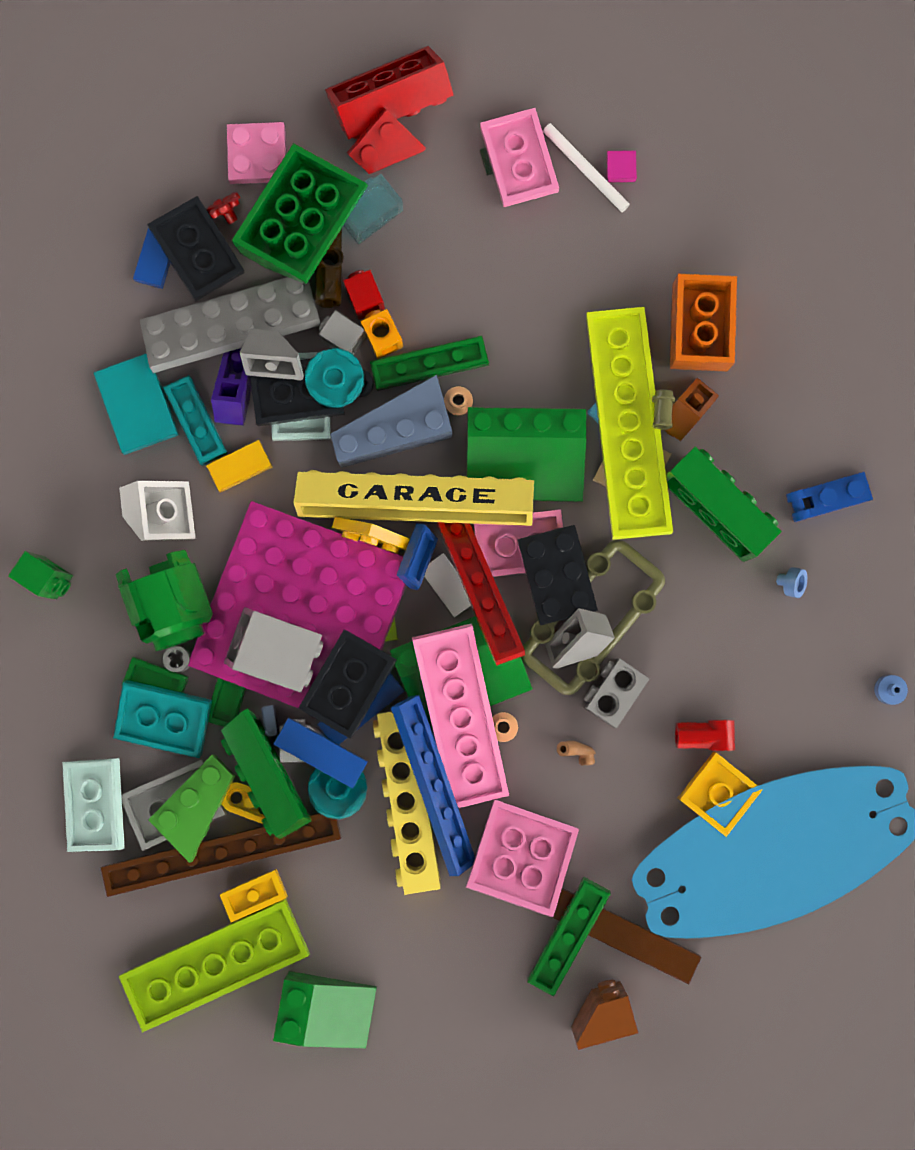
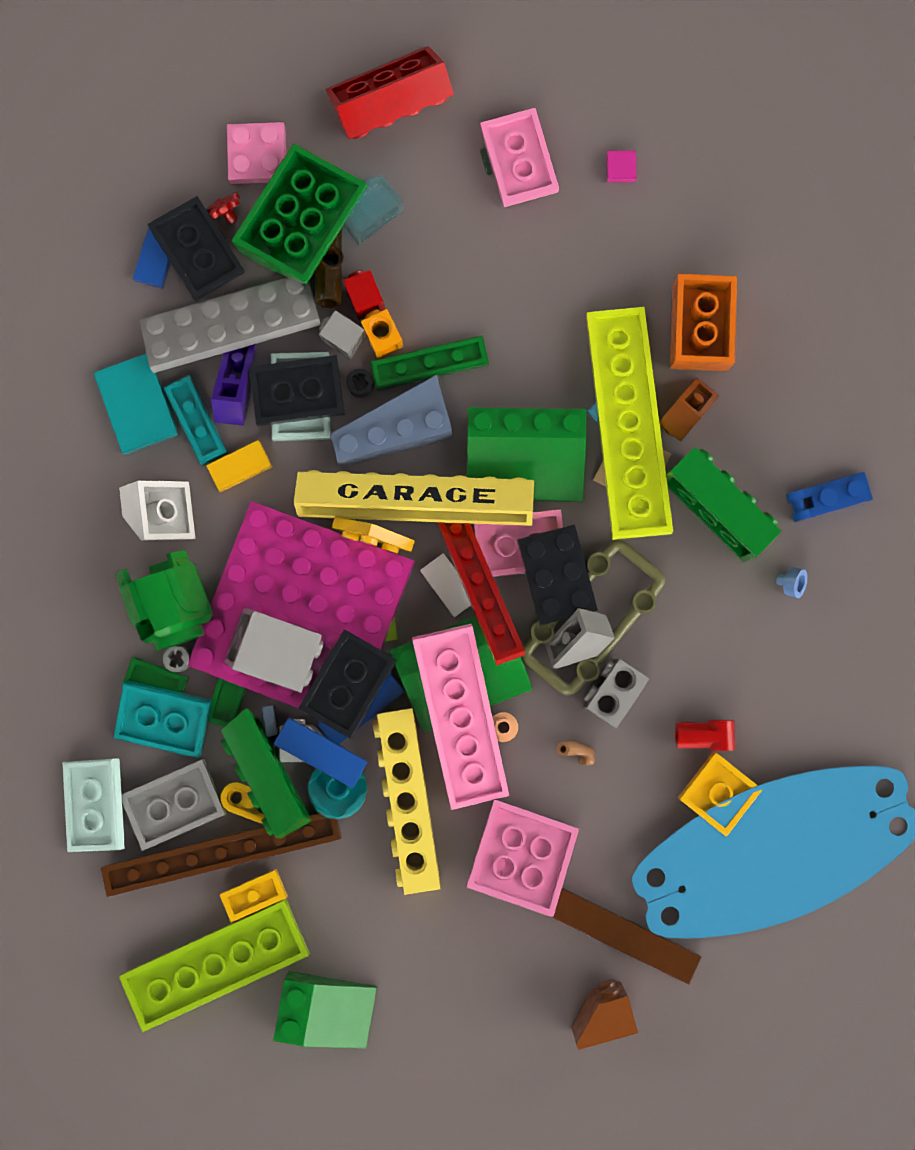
(41, 576): green brick -> none
(189, 811): bright green wing -> none
(270, 355): light grey slope -> none
(334, 377): teal tile -> none
(384, 144): red wing -> none
(417, 556): blue tile -> none
(434, 785): blue plate -> none
(454, 409): light nougat plate -> none
(568, 936): green tile -> none
(586, 168): white bar -> none
(663, 409): olive pin -> none
(891, 689): medium blue tile -> none

